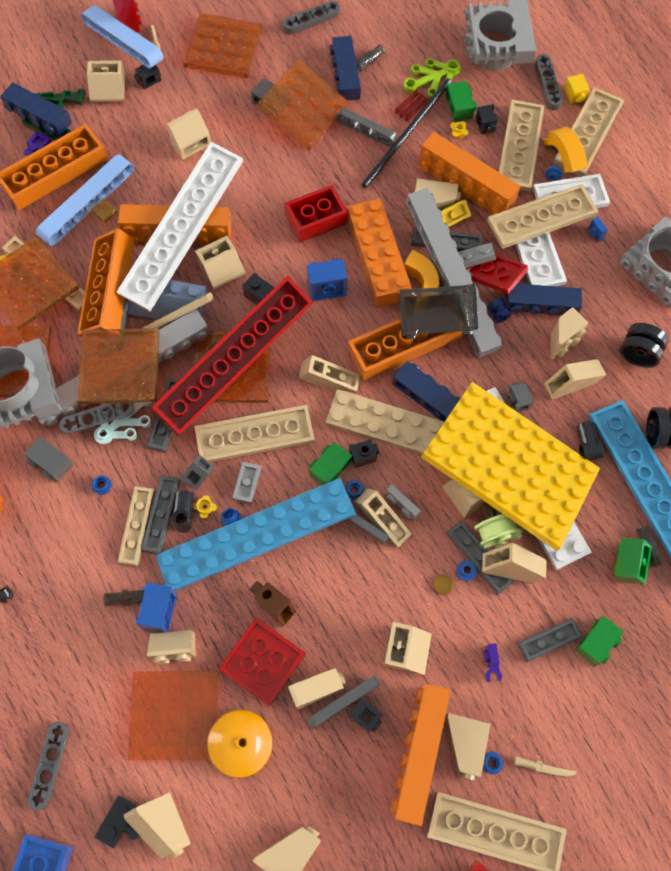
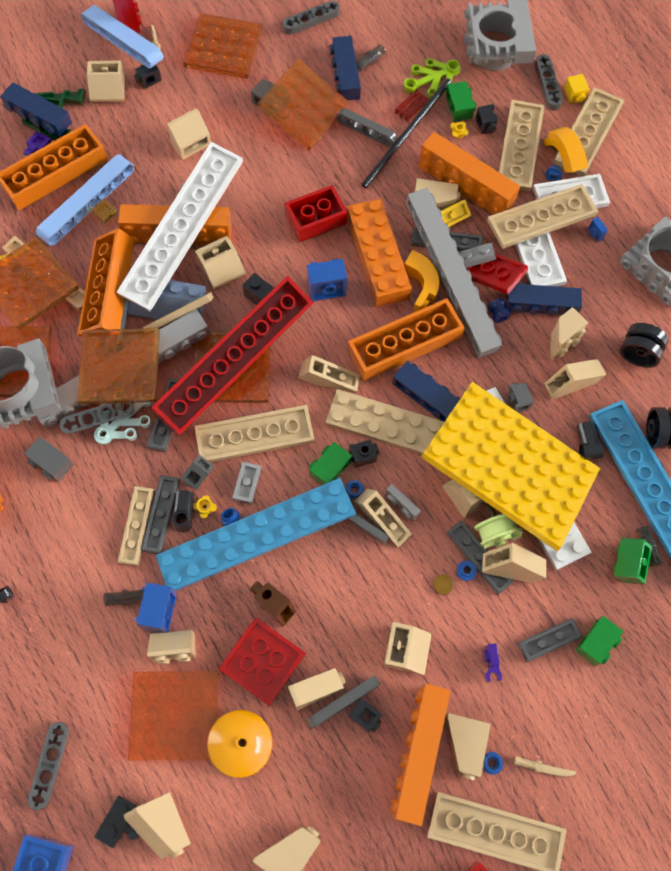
(97, 481): blue plate -> none
(438, 310): clear smoke windscreen -> none

